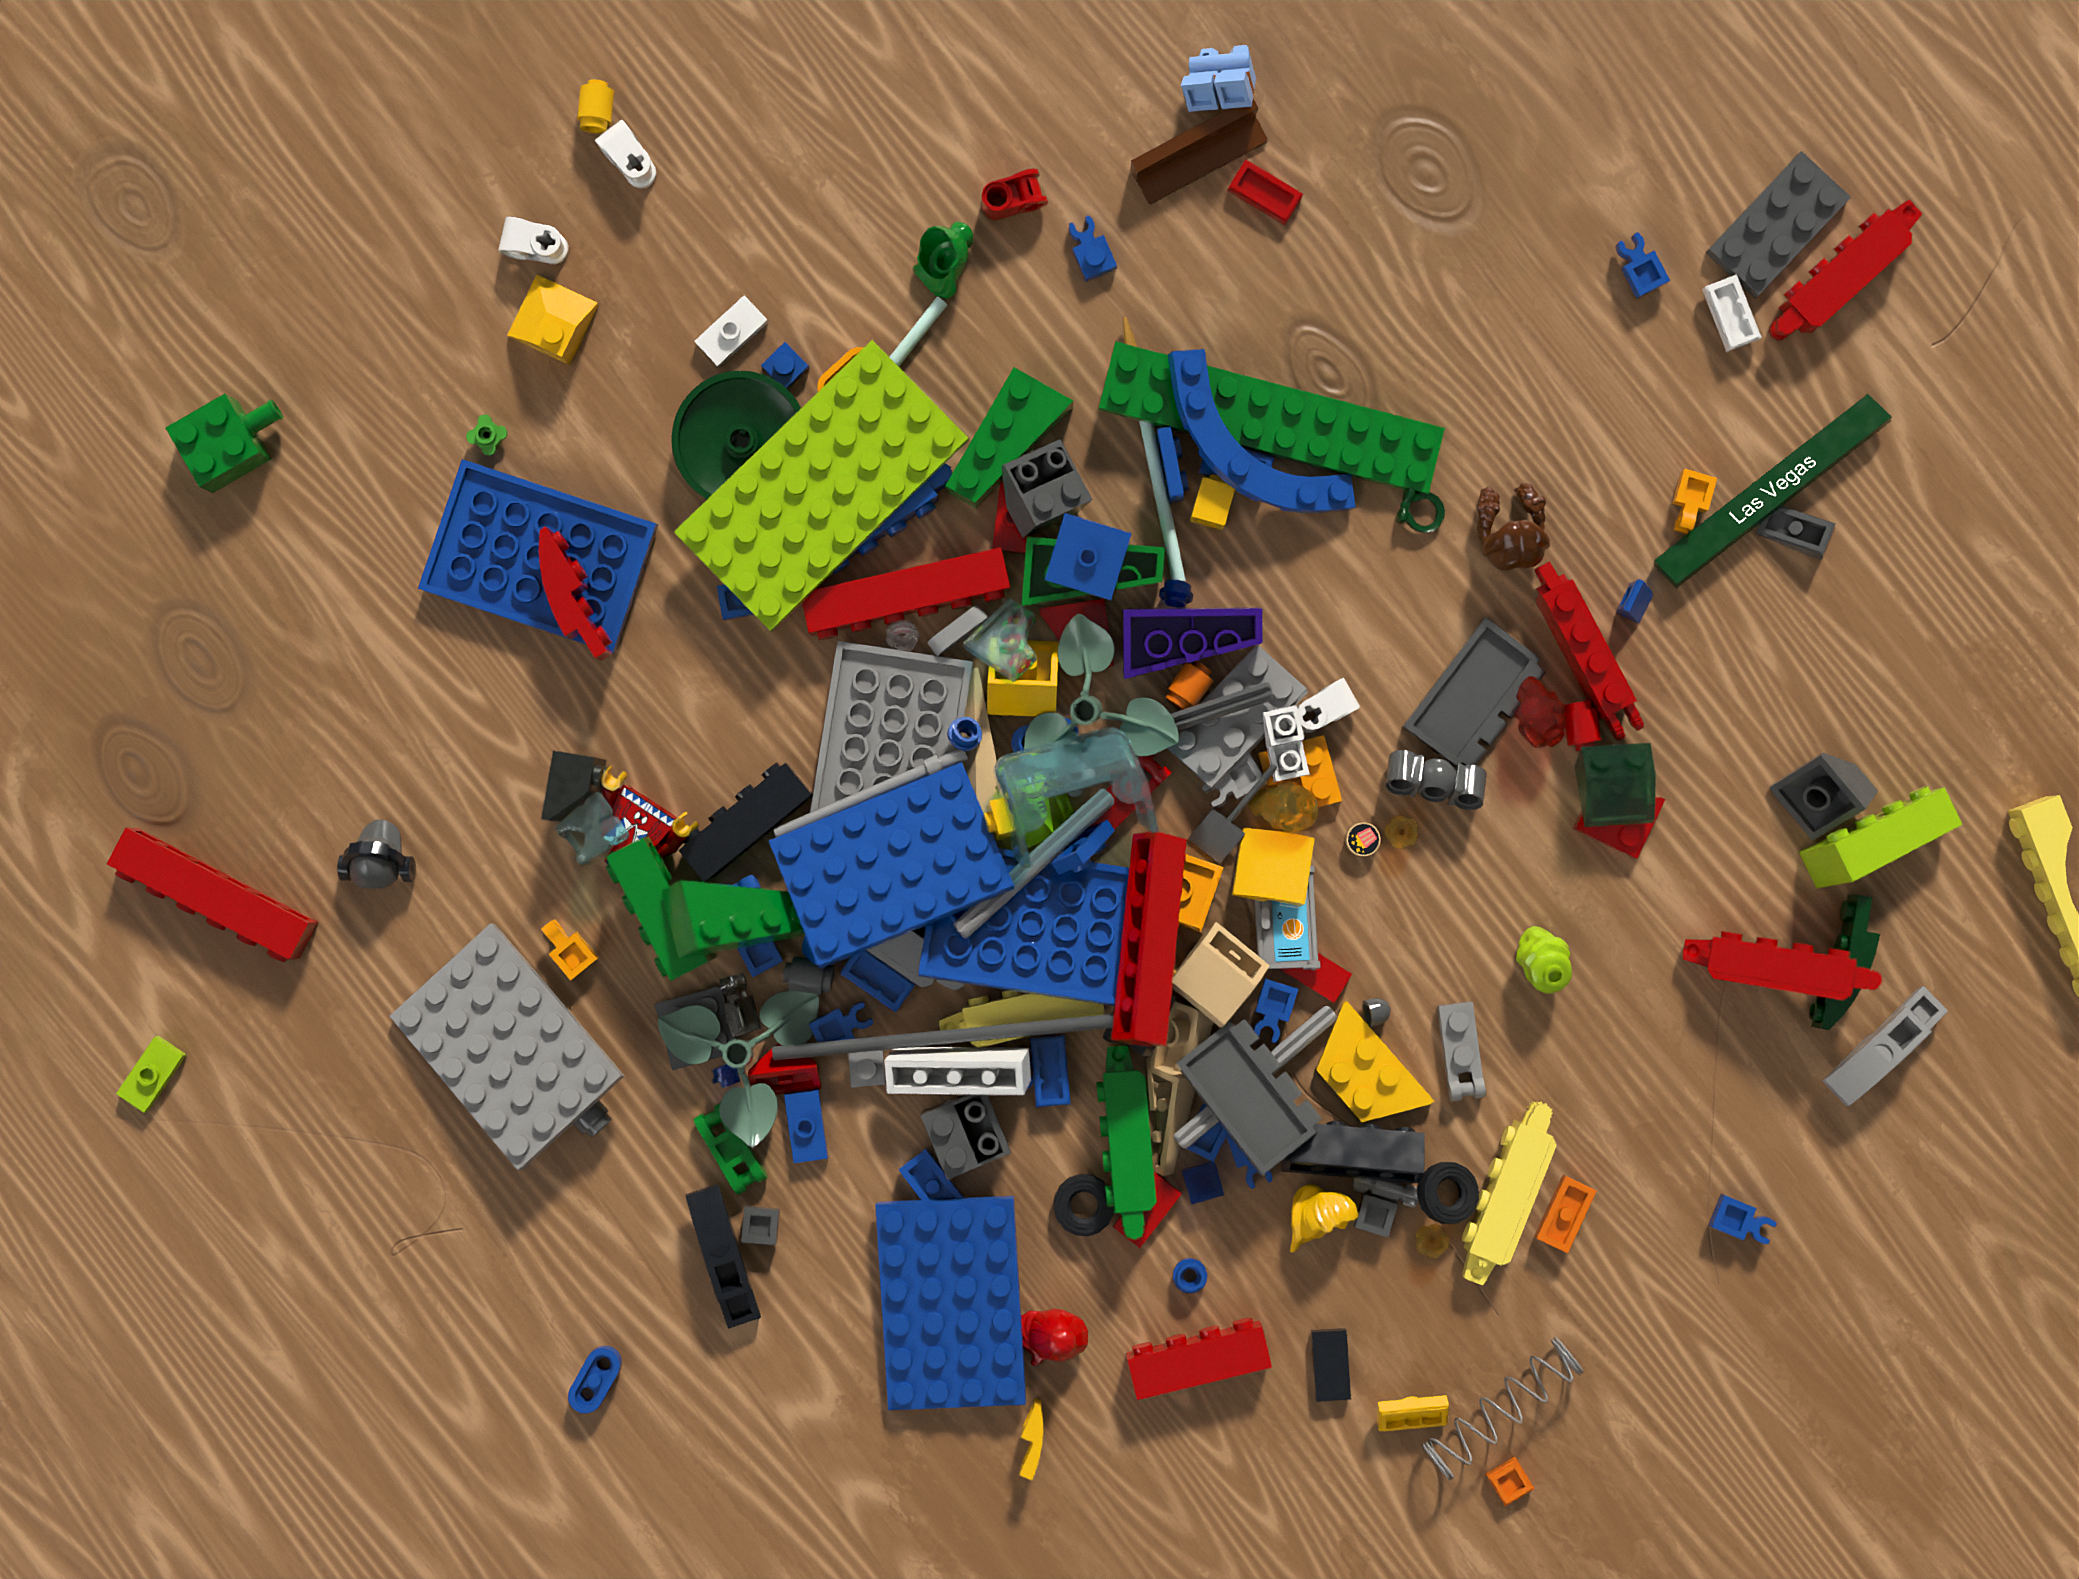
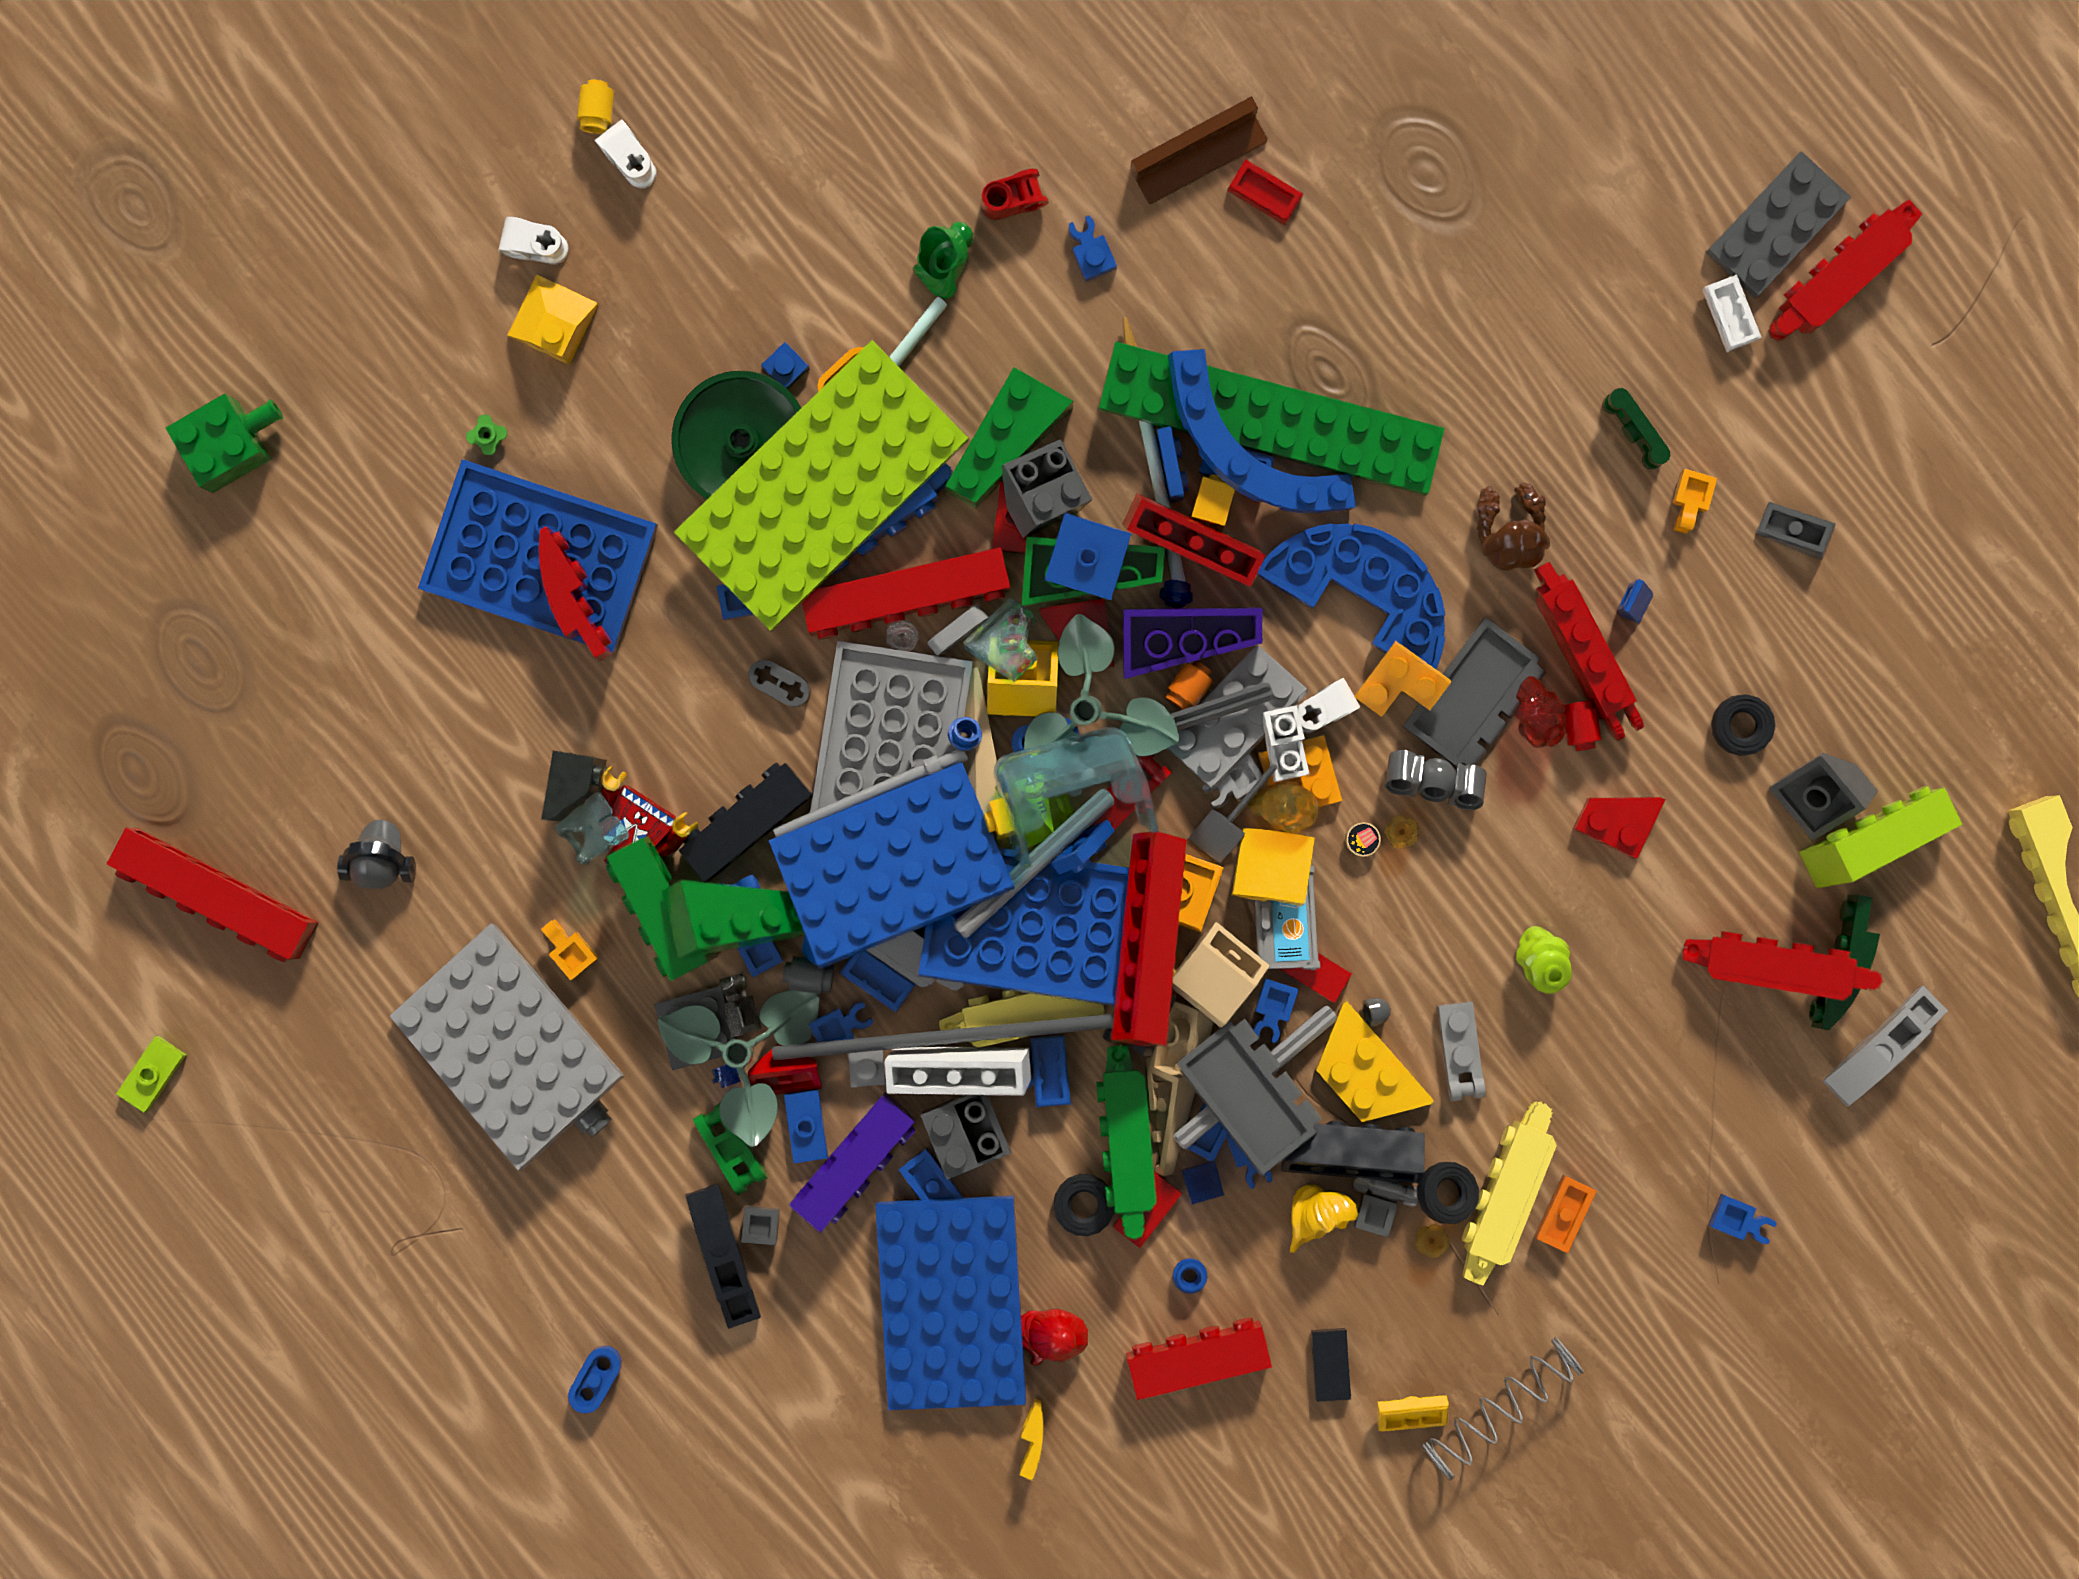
(731, 331): white plate -> none
(775, 690): none -> dark grey beam
(852, 1162): none -> dark purple wedge
(1193, 540): none -> red brick
(1219, 80): light blue hips -> none
(1372, 568): none -> blue plate
(1400, 672): none -> light orange plate
(1405, 516): dark green piece -> none
(1509, 1481): orange tile -> none
(1616, 784): clear green slope -> none
(1637, 428): none -> dark green plate
(1643, 271): blue plate -> none
(1763, 719): none -> black tyre
(1772, 490): dark green tile -> none

